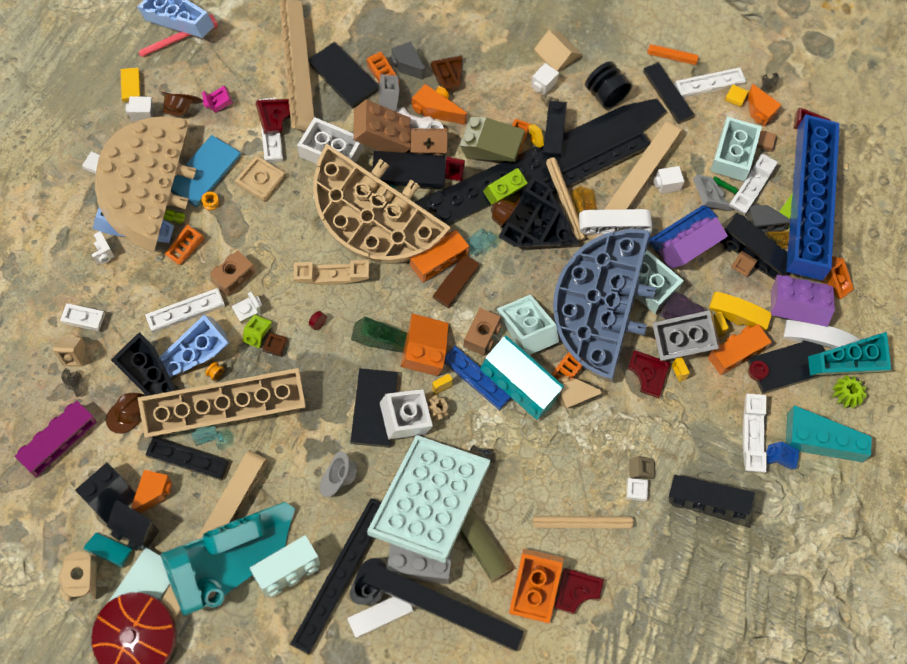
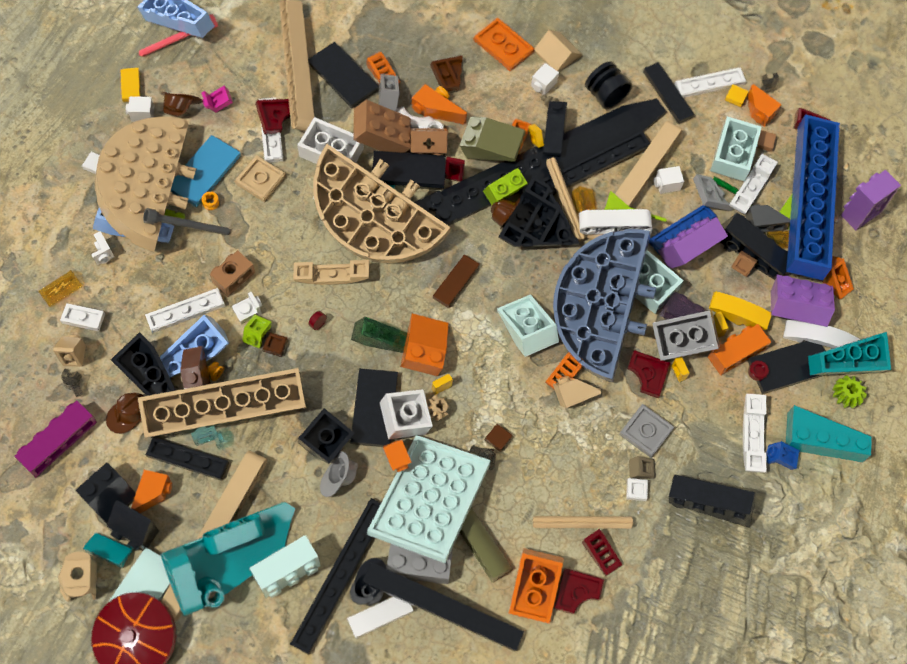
(60, 288): none -> clear yellow slope
(151, 216): none -> dark grey piece
(188, 249): orange slope -> none
(194, 368): none -> reddish brown slope
(325, 436): none -> black slope
(397, 455): none -> orange slope
(407, 61): dark grey slope -> none
(440, 256): orange brick -> none
(471, 373): blue tile -> none
(481, 241): clear light blue bracket -> none
(483, 321): medium nougat brick -> none
(498, 437): none -> reddish brown tile
(503, 44): none -> orange tile
(521, 377): slope -> none
(607, 549): none -> dark red slope
(616, 203): none -> lime piece
(646, 430): none -> light grey tile
(673, 54): orange axle -> none
(870, 199): none -> medium lavender brick

